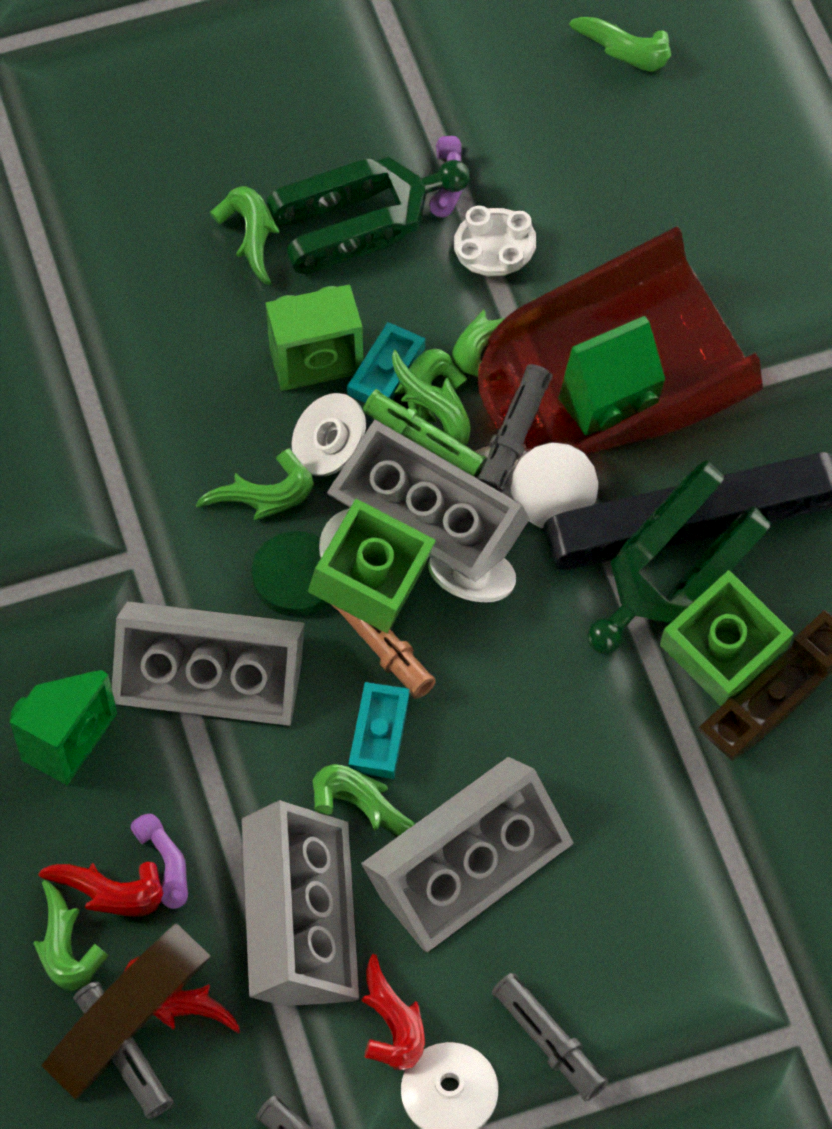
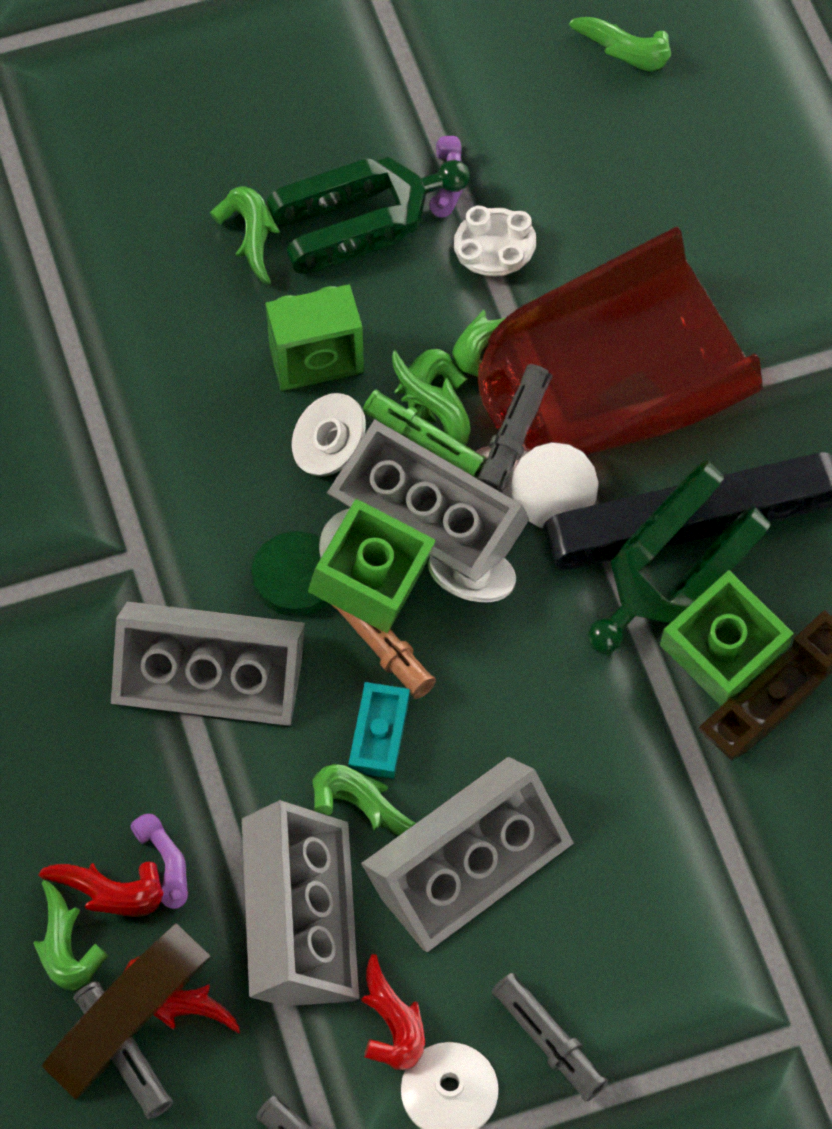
(63, 722): green slope -> none
(267, 498): bright green piece -> none
(377, 367): teal plate -> none
(612, 377): green slope -> none

